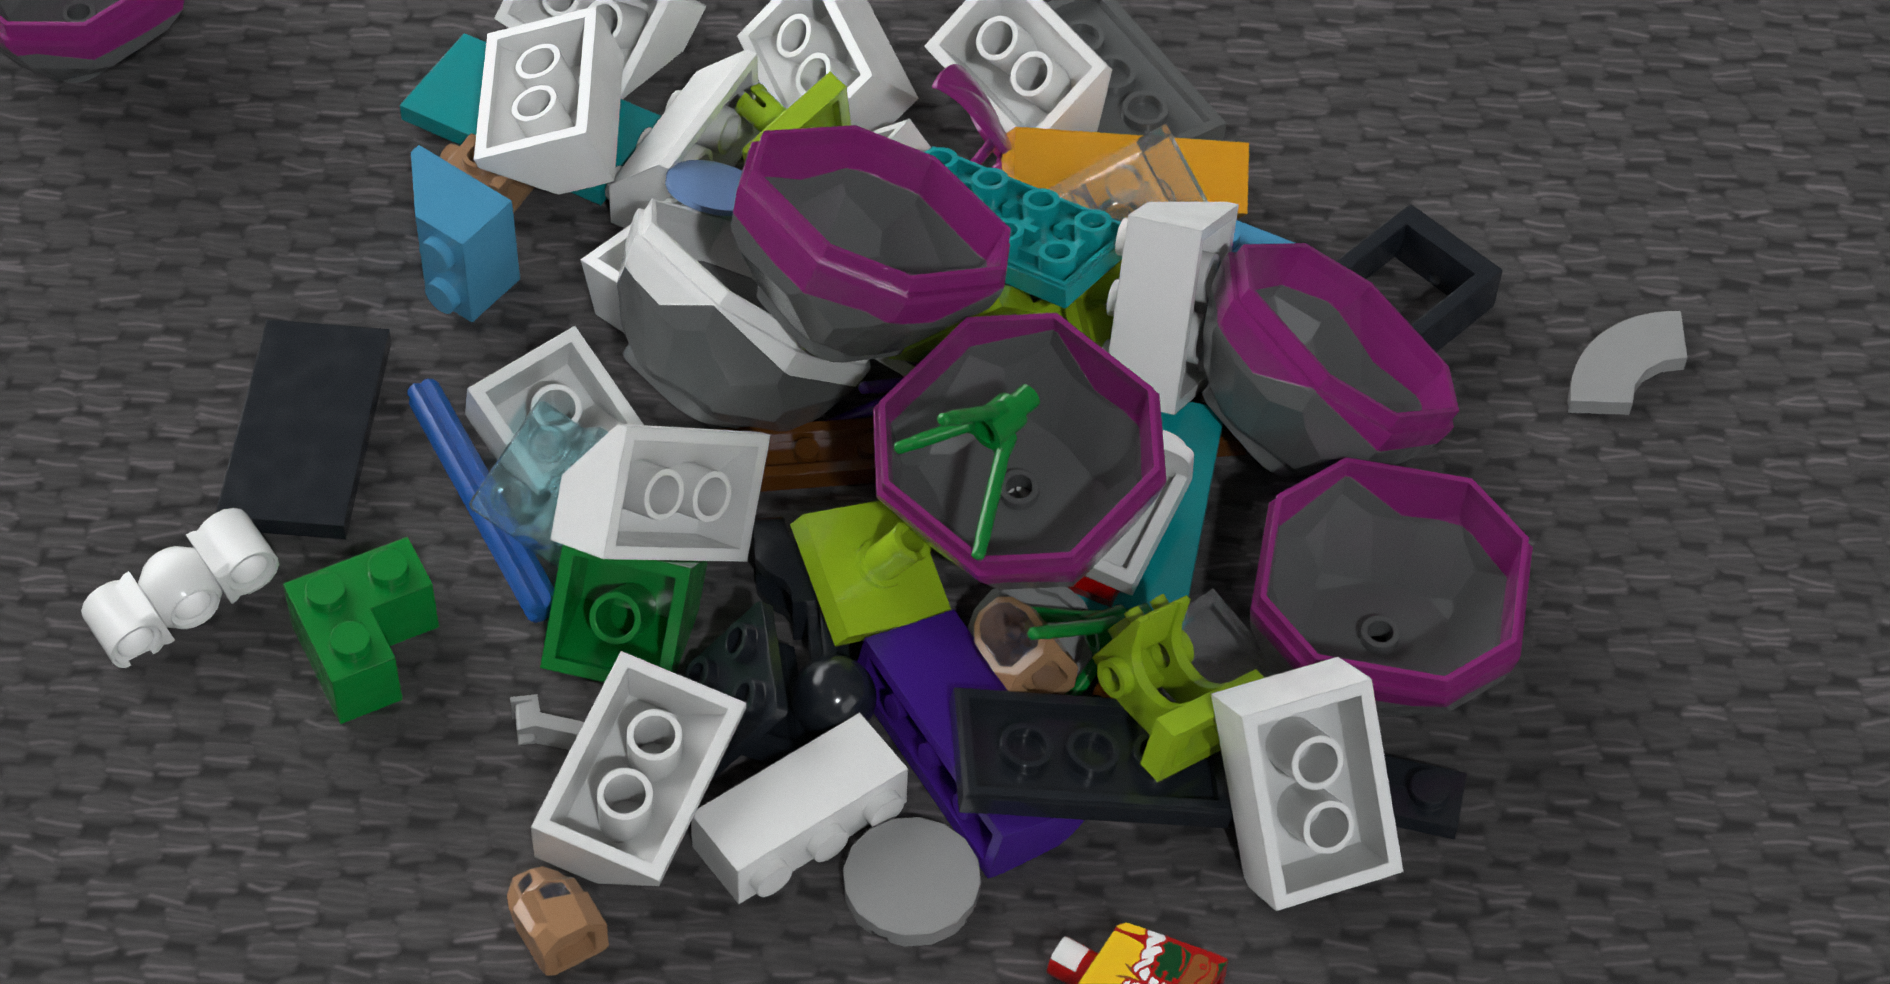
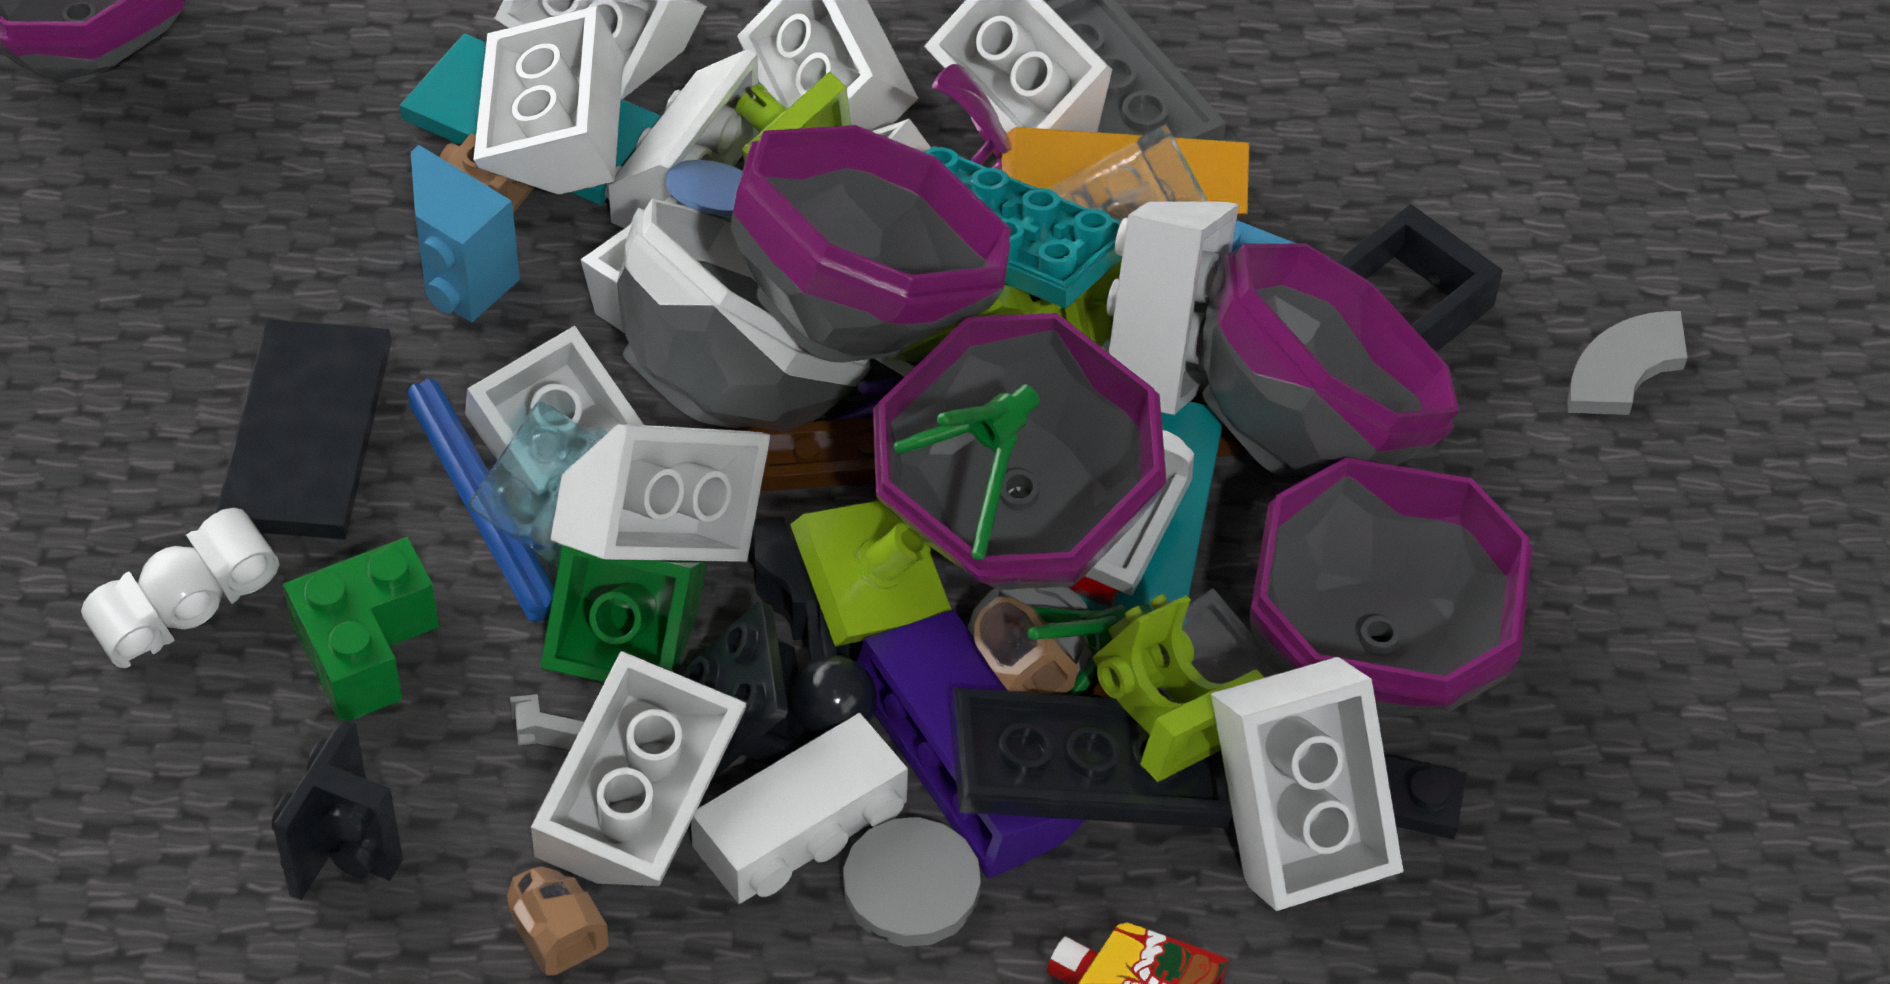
(336, 817): none -> black bracket

